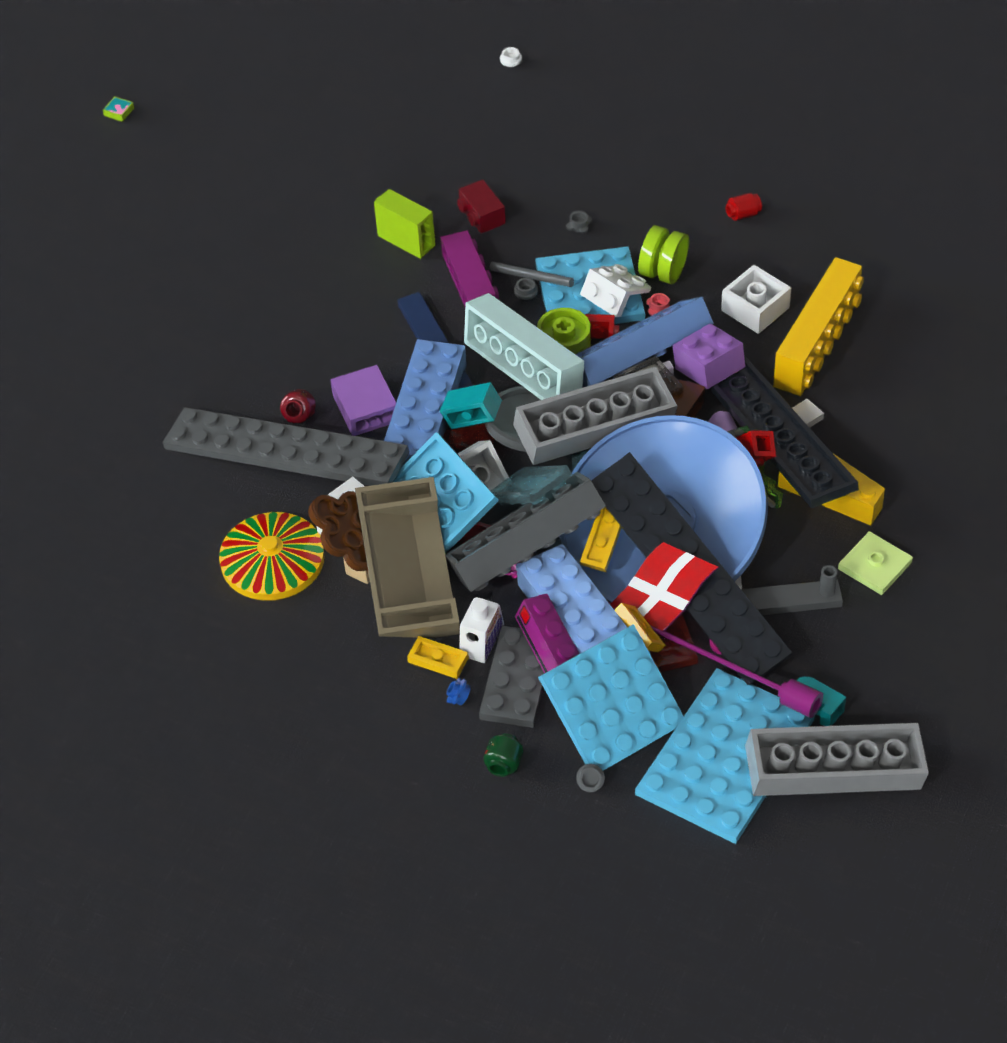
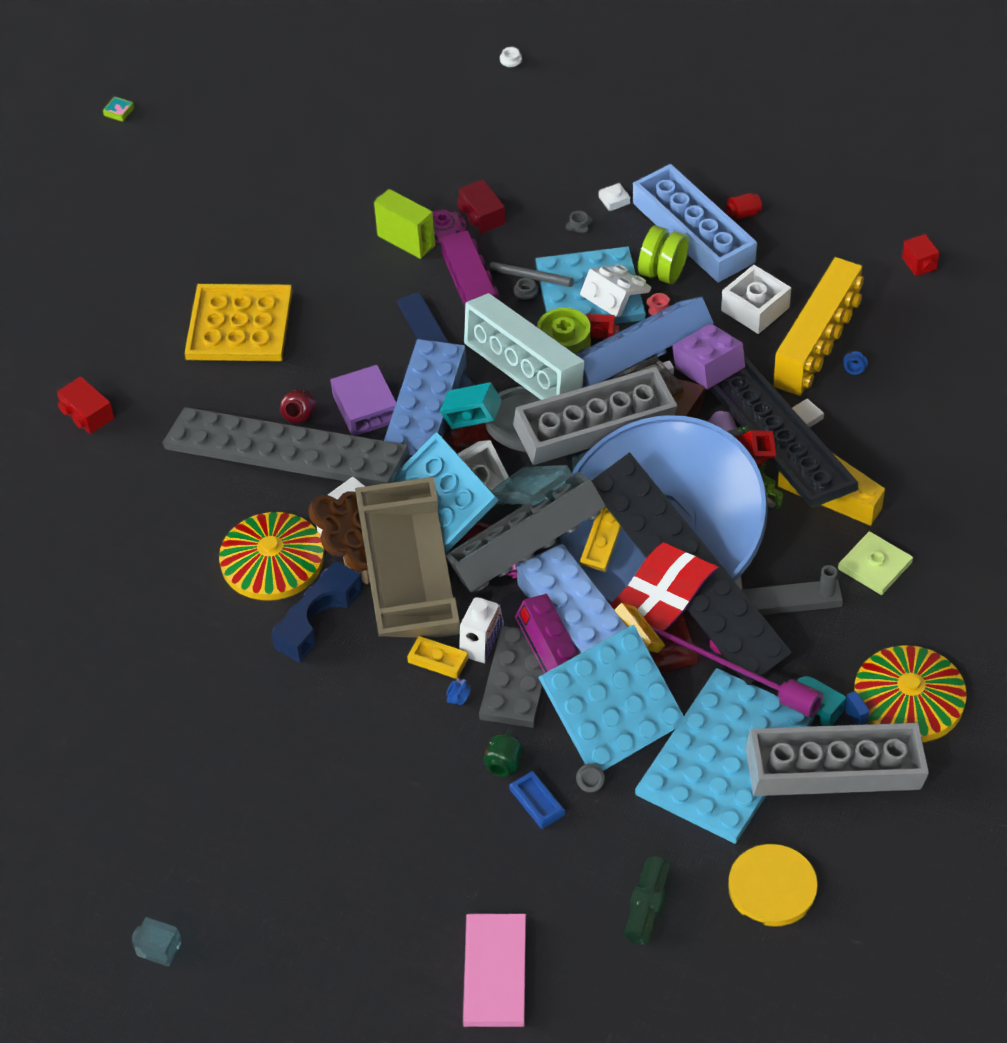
(85, 405): none -> red brick
(156, 941): none -> clear light blue brick
(239, 322): none -> yellow plate
(335, 588): none -> dark blue arch
(447, 223): none -> magenta dish
(494, 970): none -> bright pink tile
(537, 800): none -> blue tile
(614, 197): none -> white plate
(647, 900): none -> clear green piece
(679, 206): none -> light blue brick
(772, 884): none -> yellow tile
(852, 367): none -> blue plate
(856, 709): none -> blue tile
(912, 687): none -> dish
(920, 255): none -> red brick

